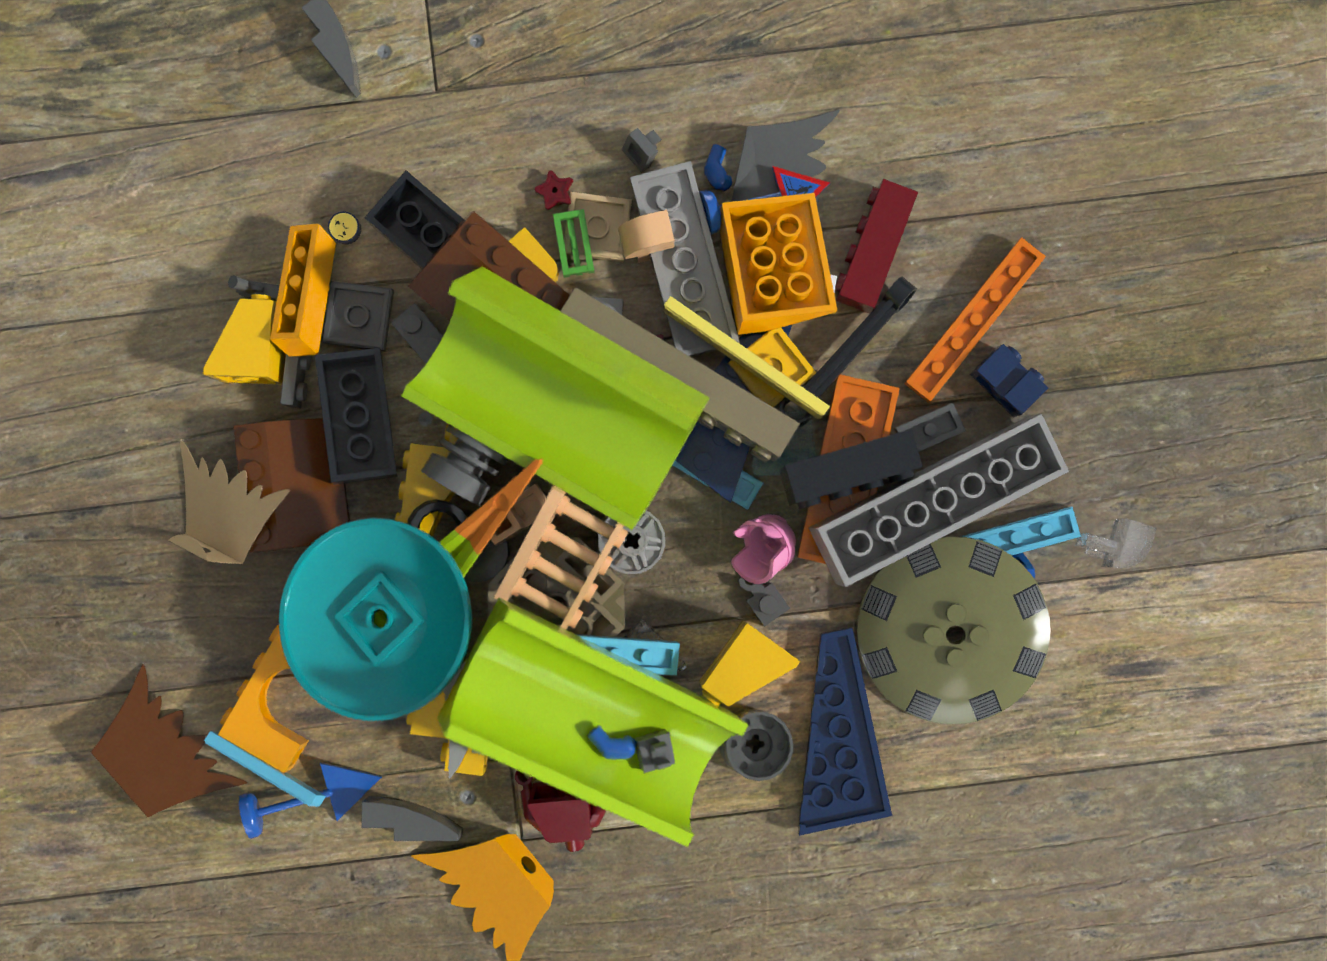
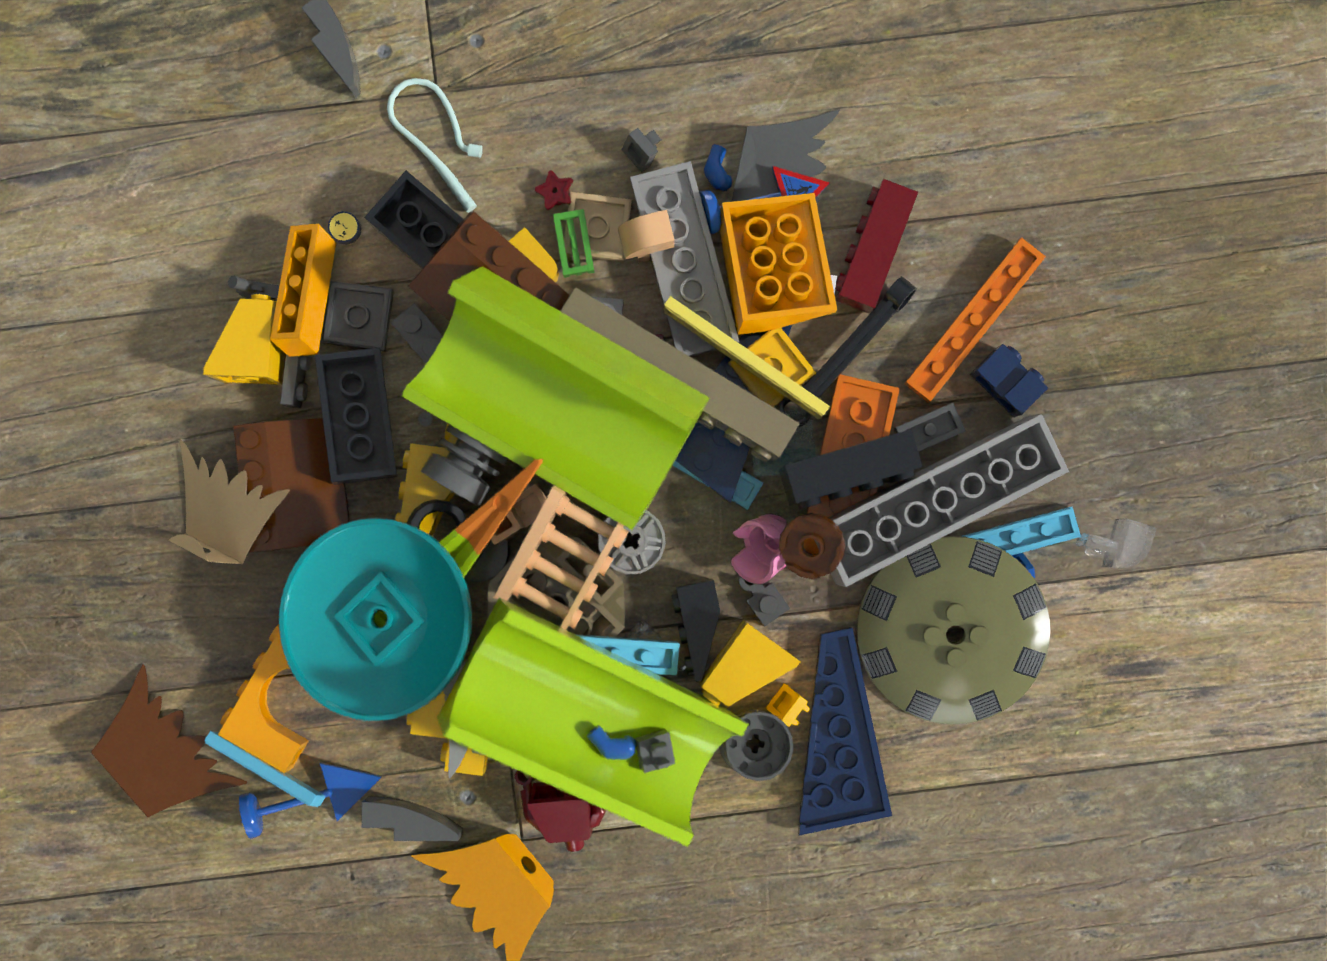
(472, 149): none -> light aqua piece
(700, 616): none -> black slope
(787, 705): none -> yellow tile
(825, 533): none -> reddish brown tile

